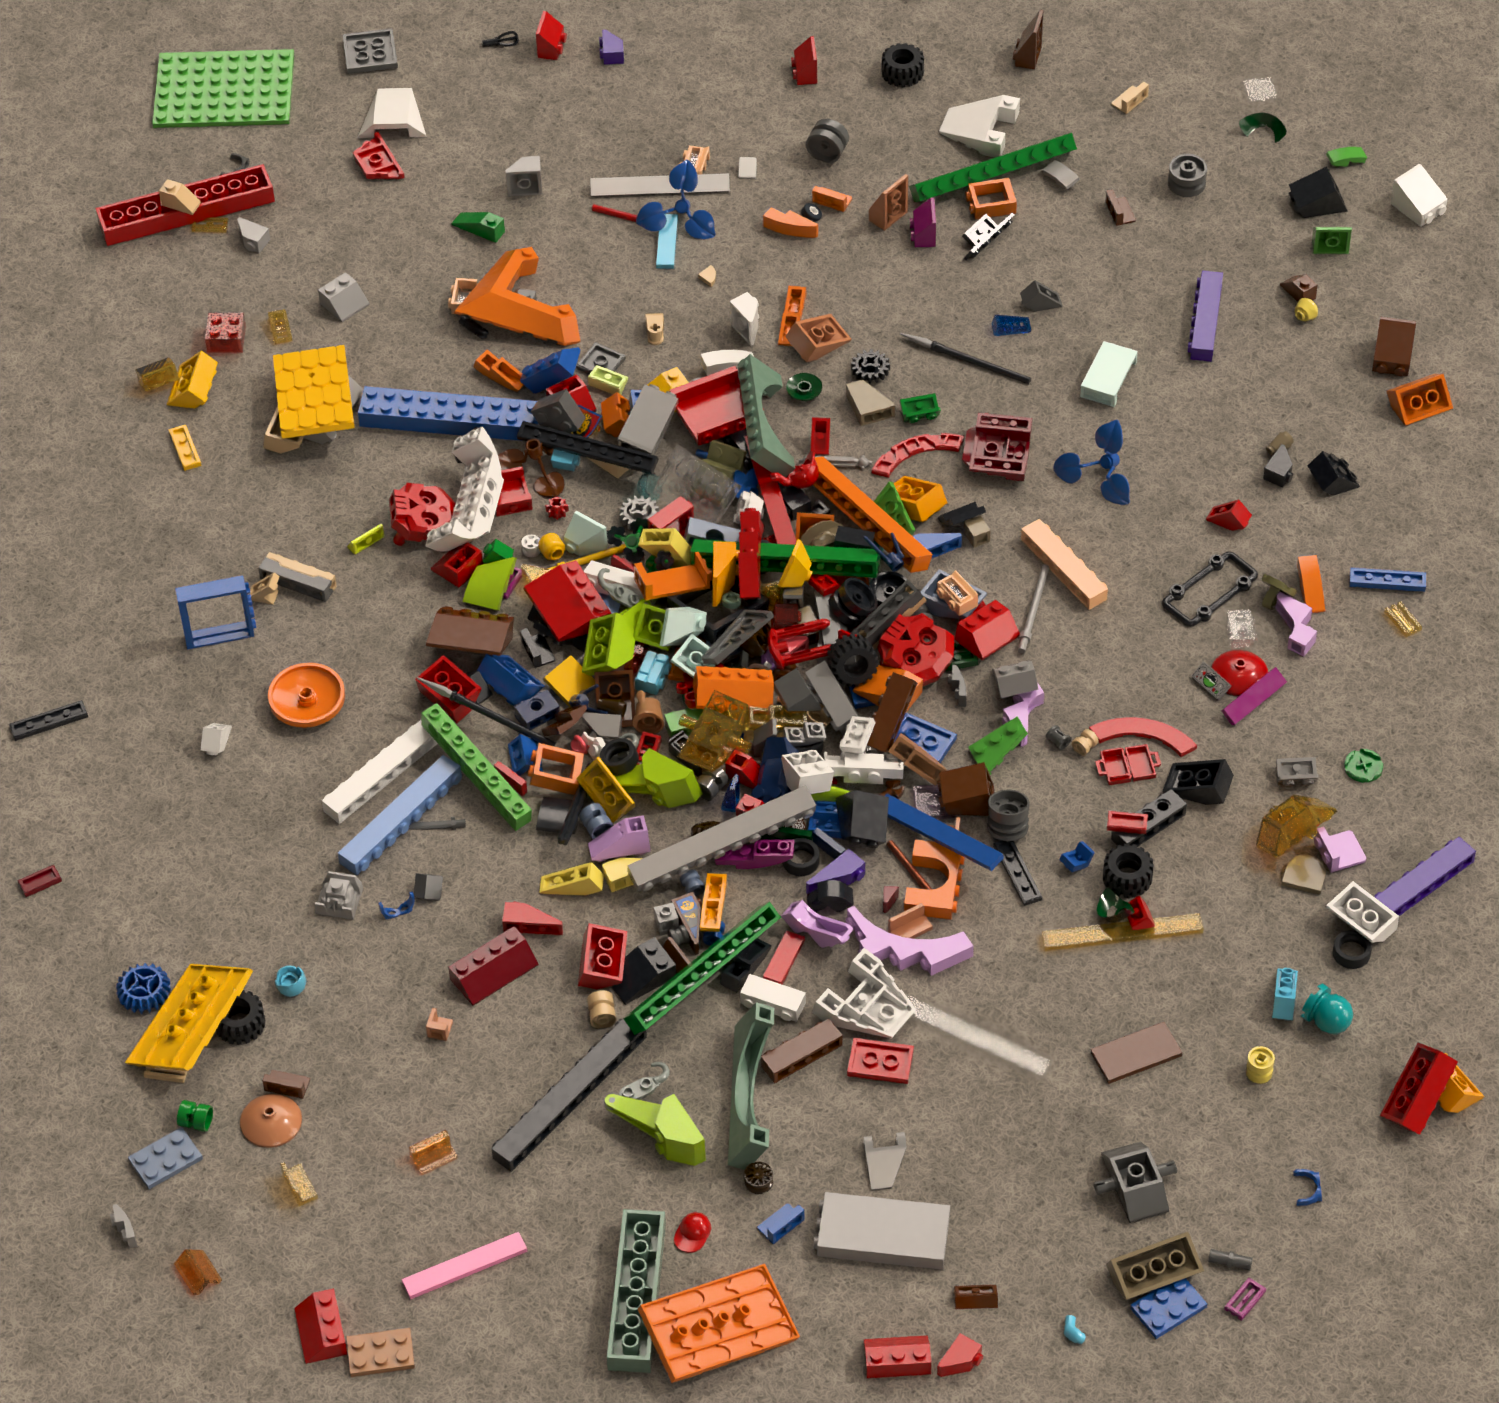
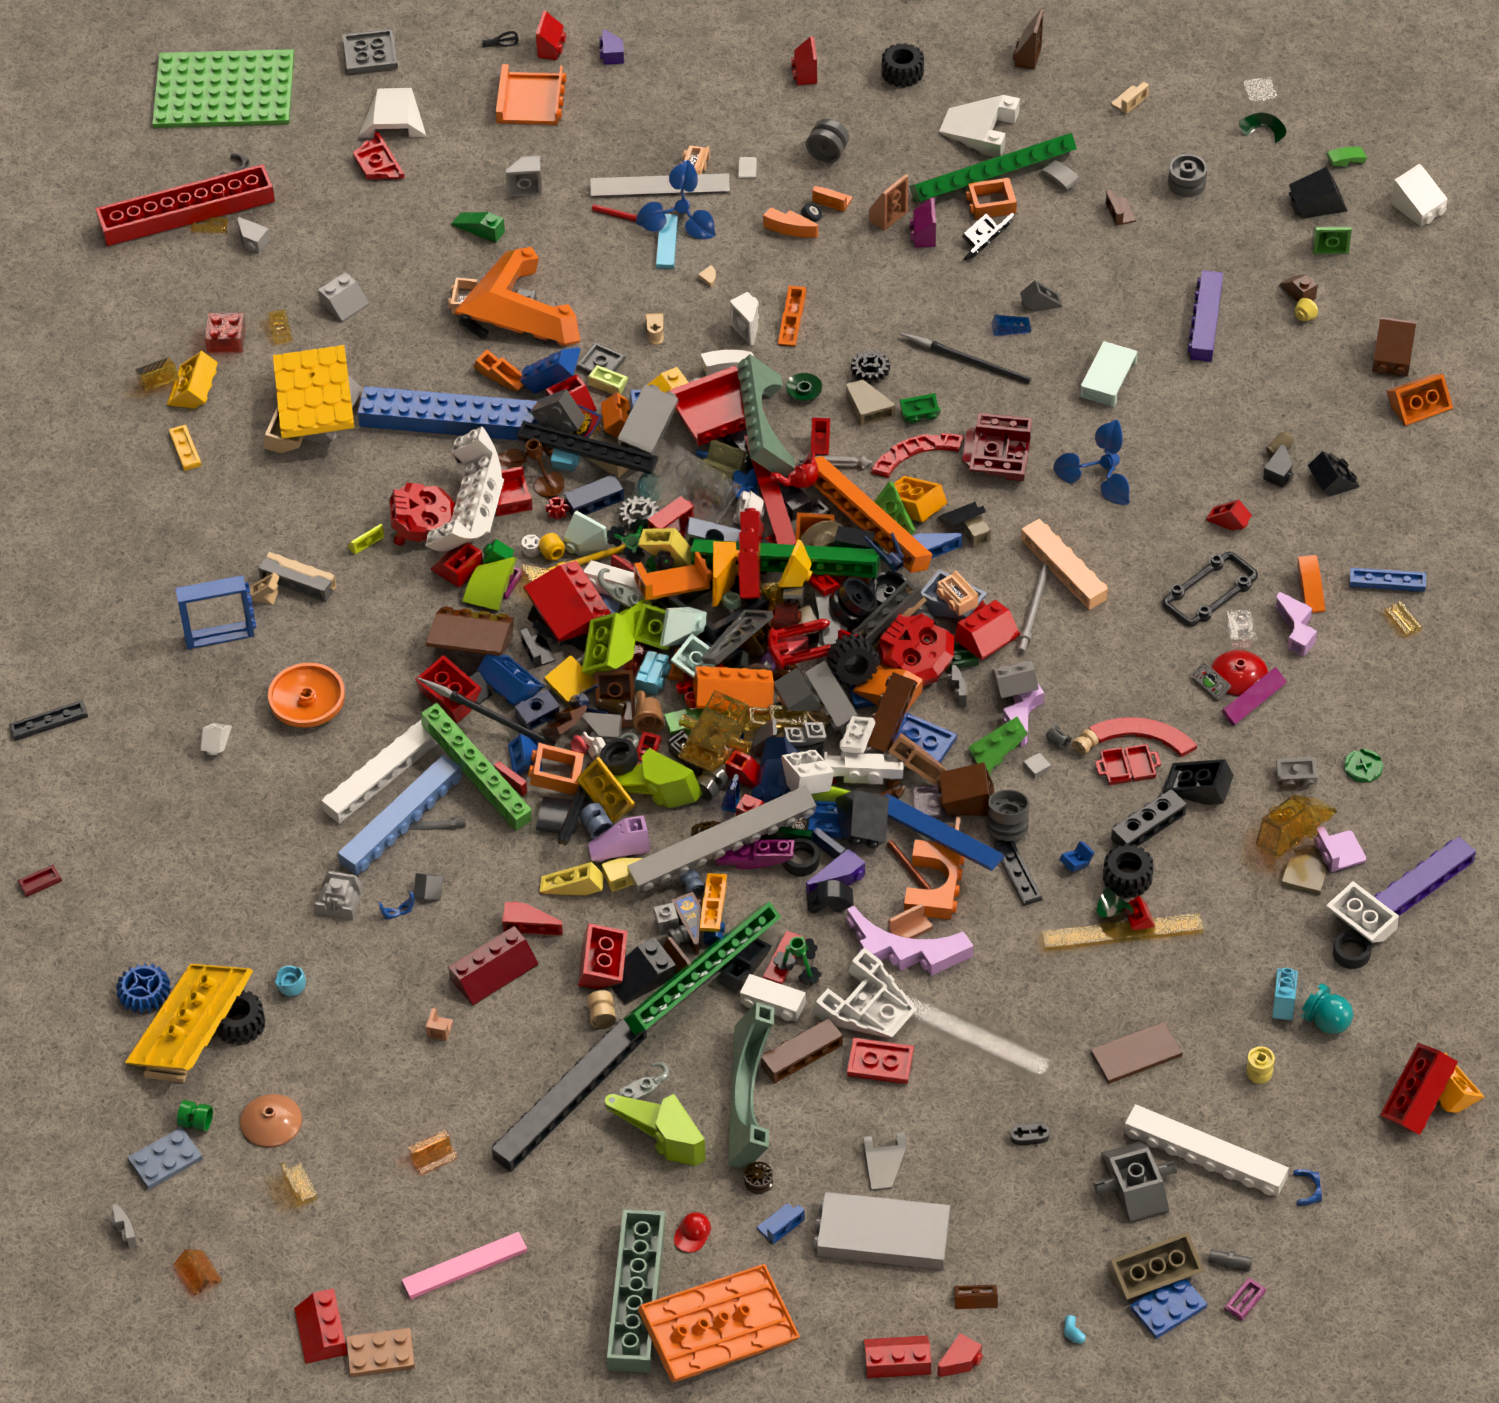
(178, 197): tan slope -> none
(286, 1083): panel -> none
(530, 97): none -> panel
(595, 496): none -> brick
(799, 948): none -> plant
(817, 337): nougat slope -> none
(822, 929): lavender arch -> none
(890, 895): slope -> none
(1030, 1134): none -> beam
(1037, 765): none -> tile
(1127, 822): tile -> none
(1206, 1151): none -> white brick
(1275, 587): olive tile -> none

